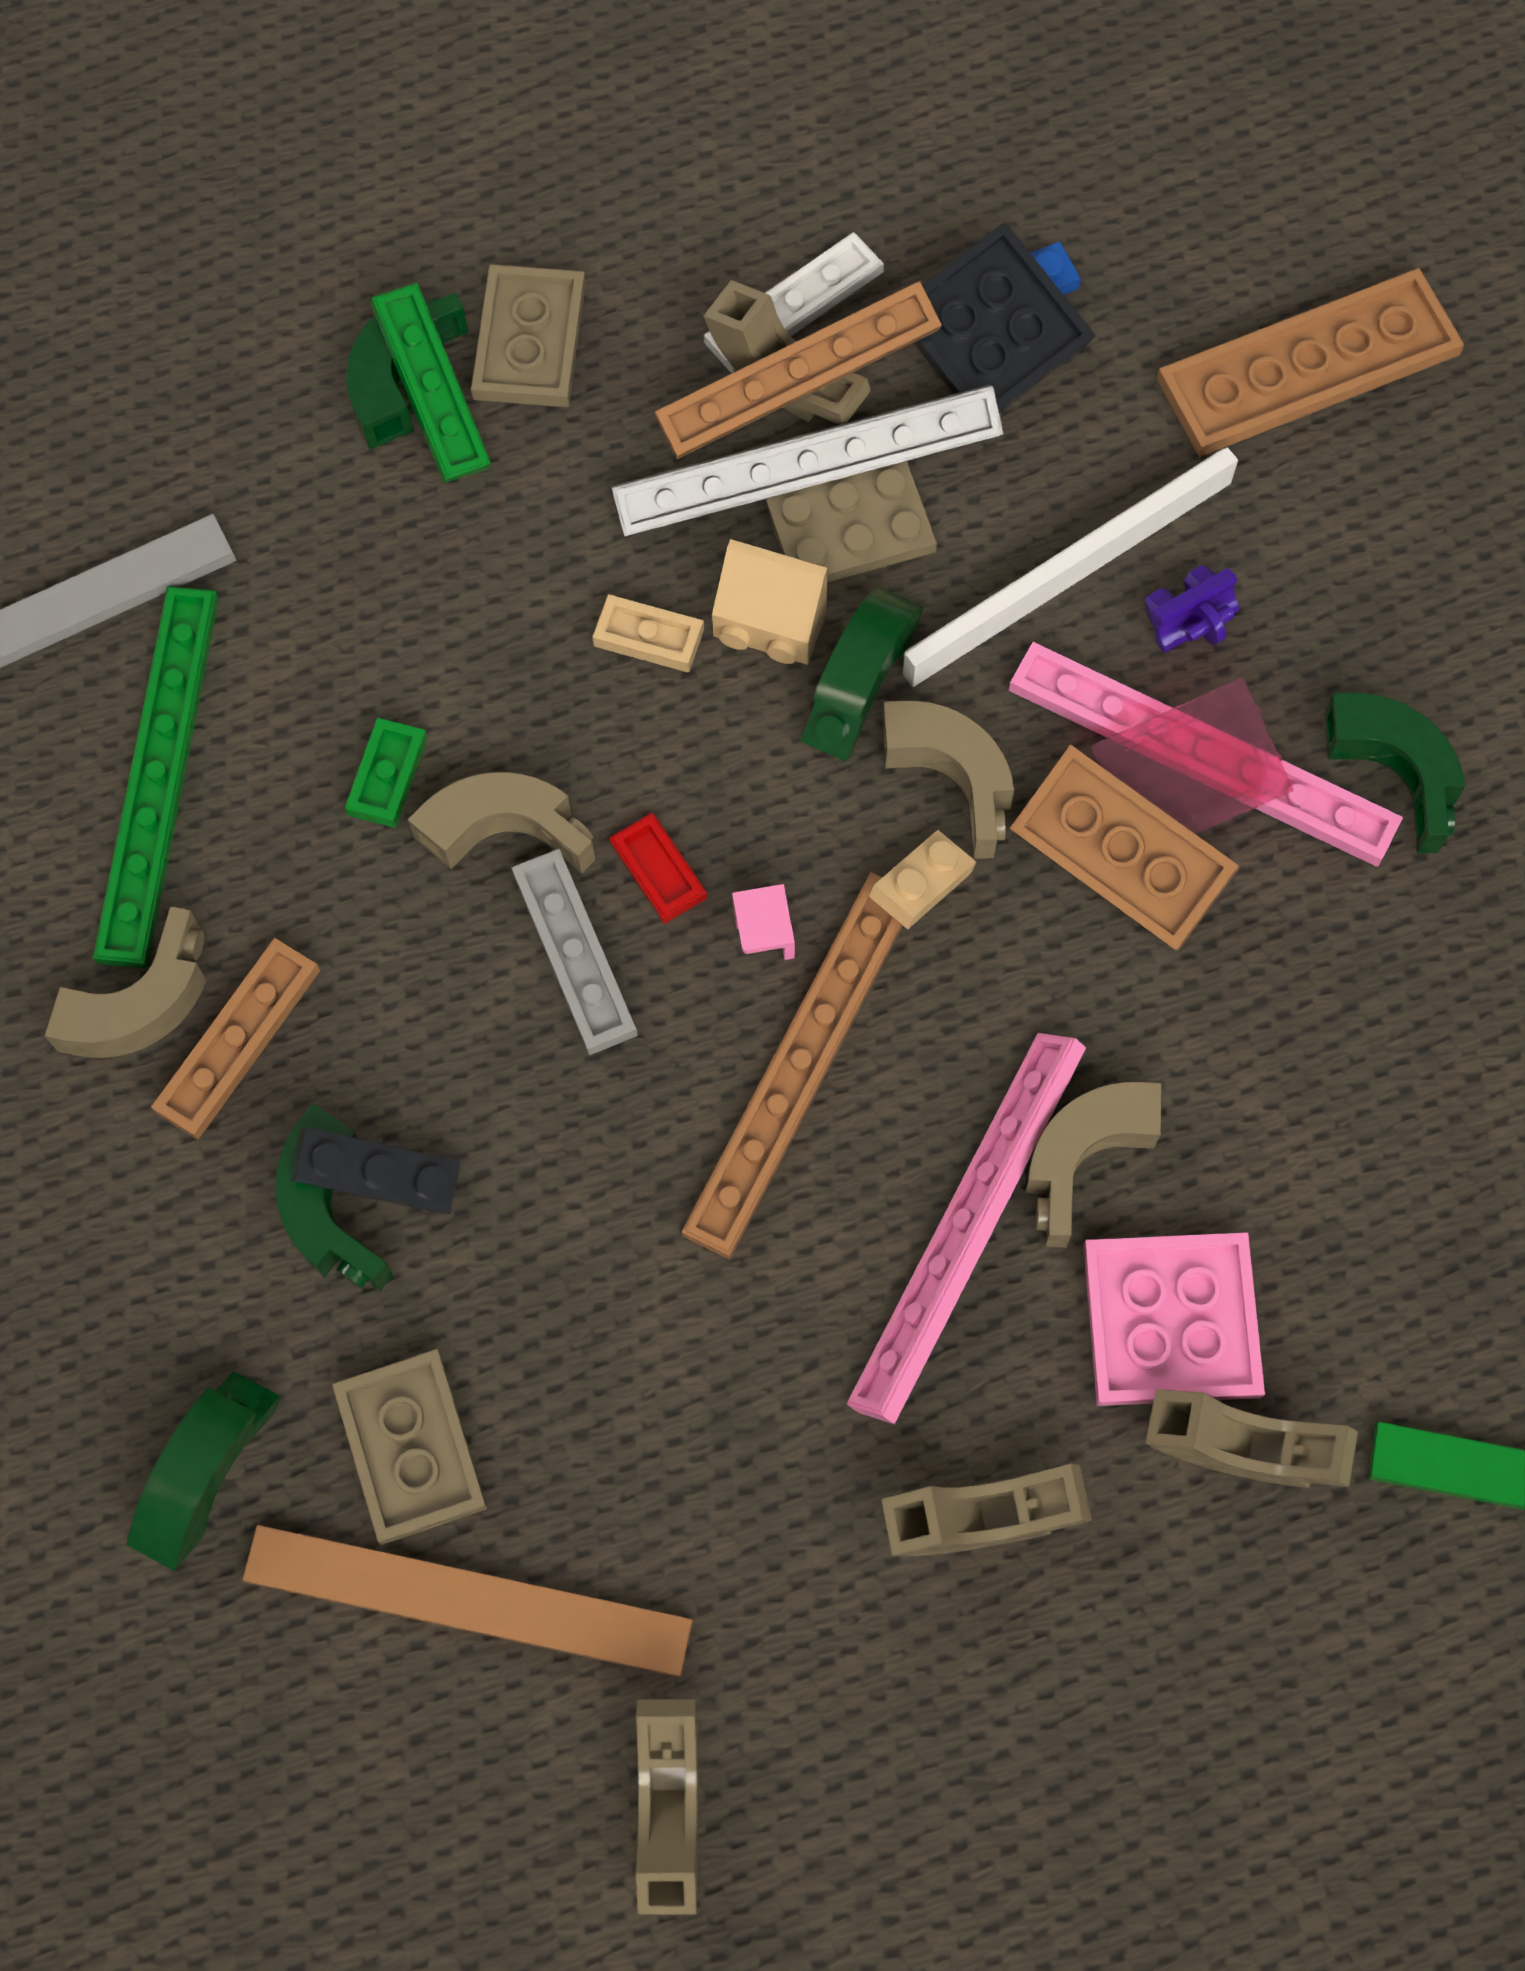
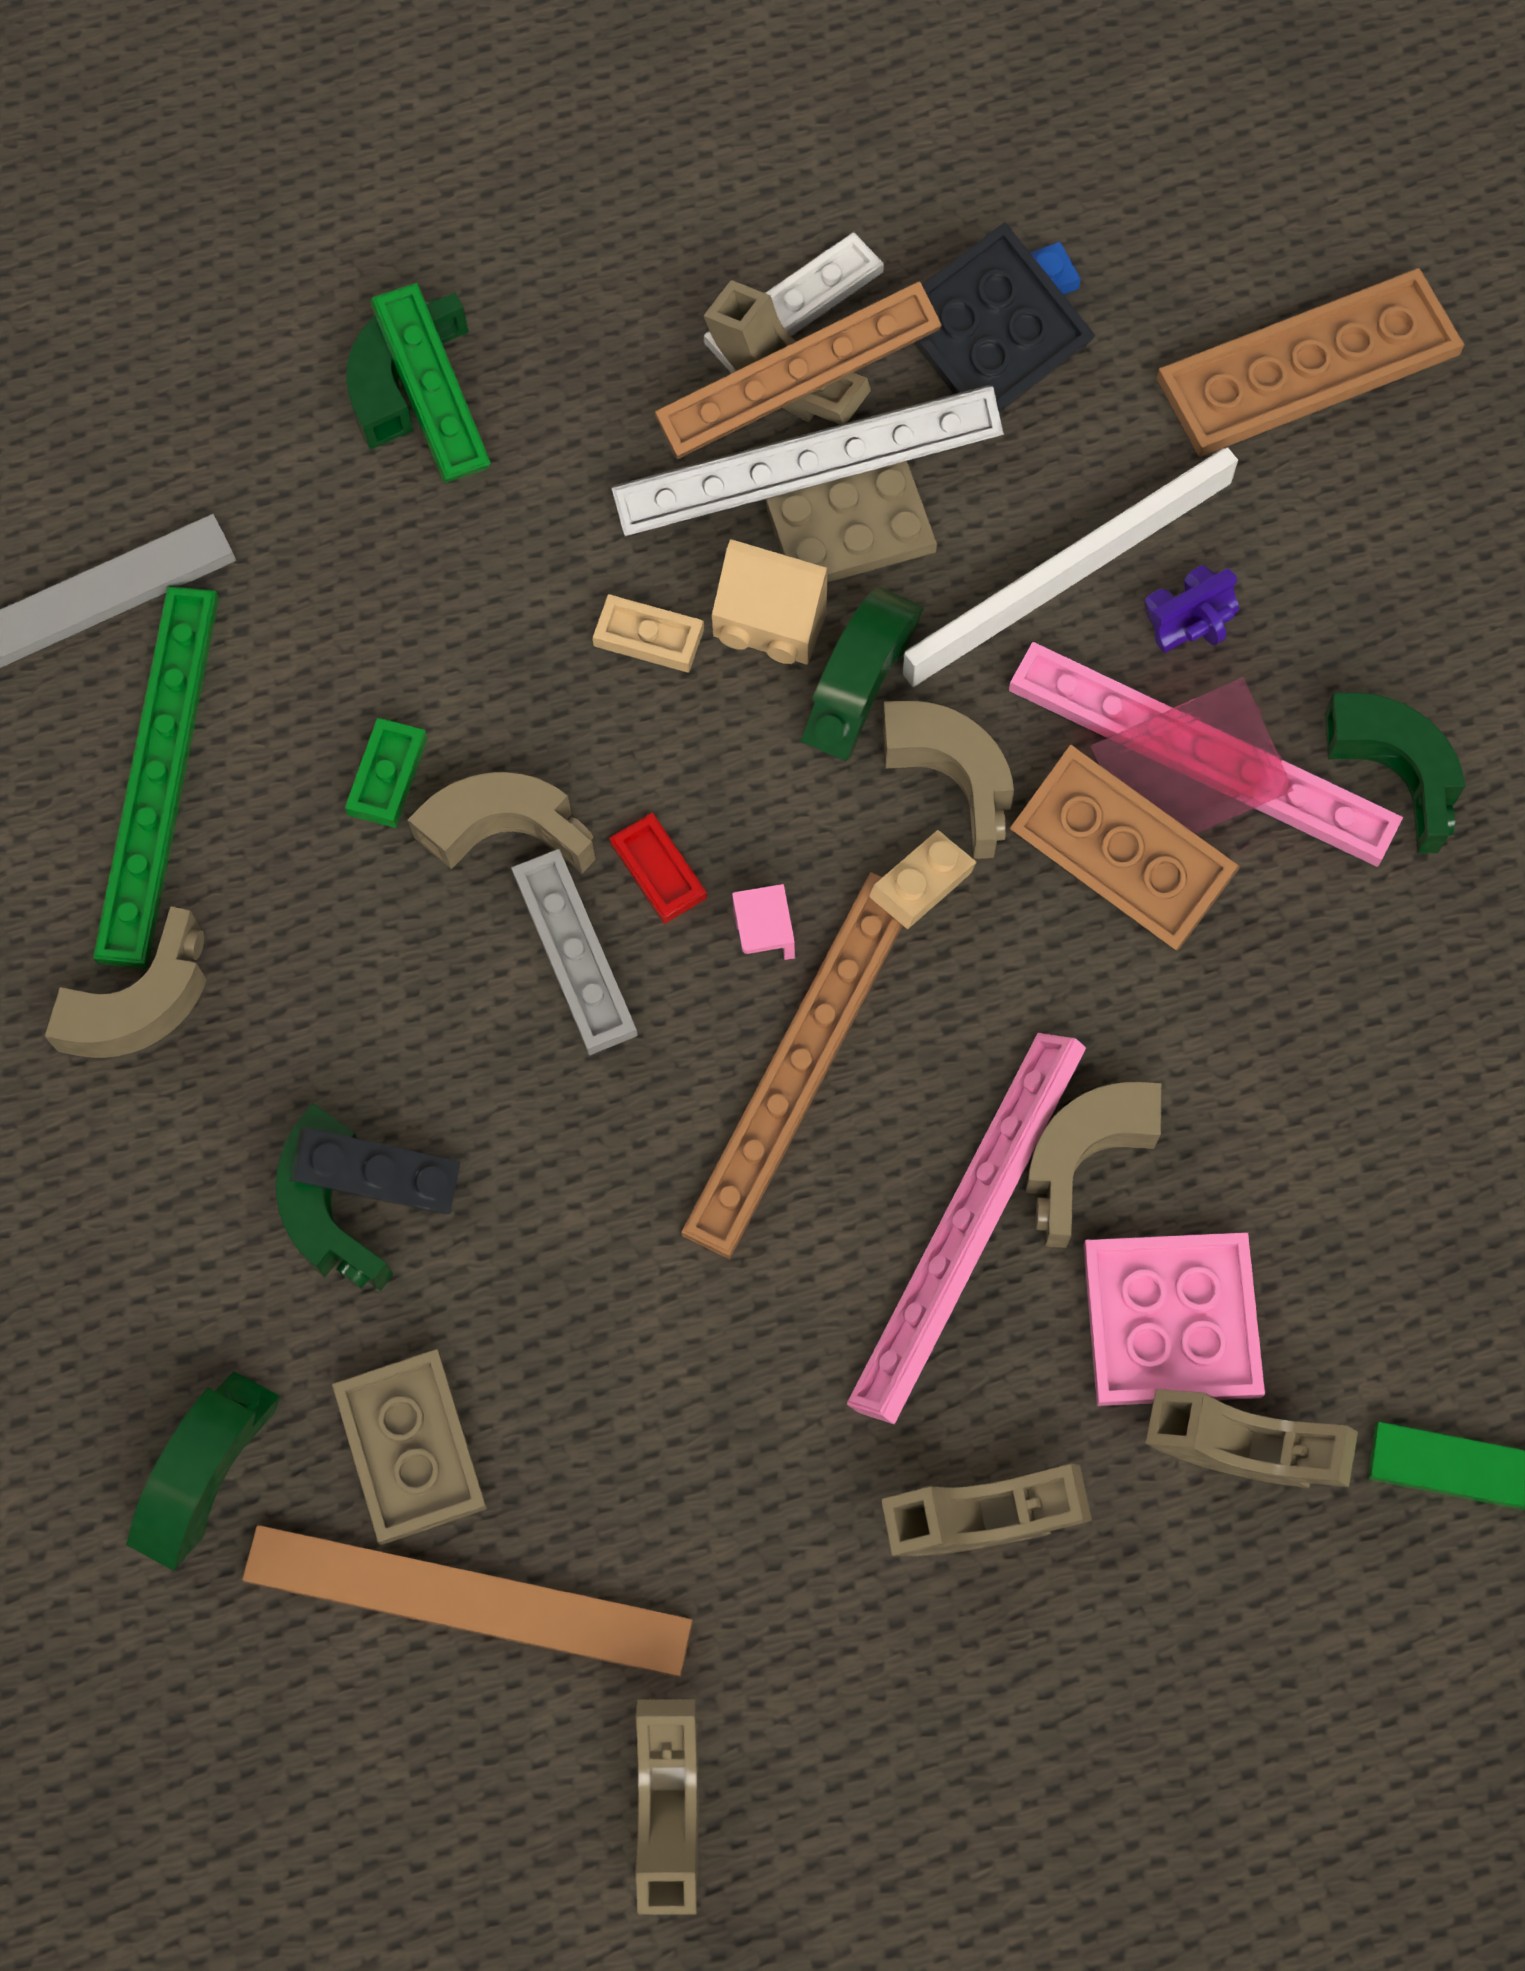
(235, 1039): medium nougat plate -> none
(528, 336): dark tan plate -> none

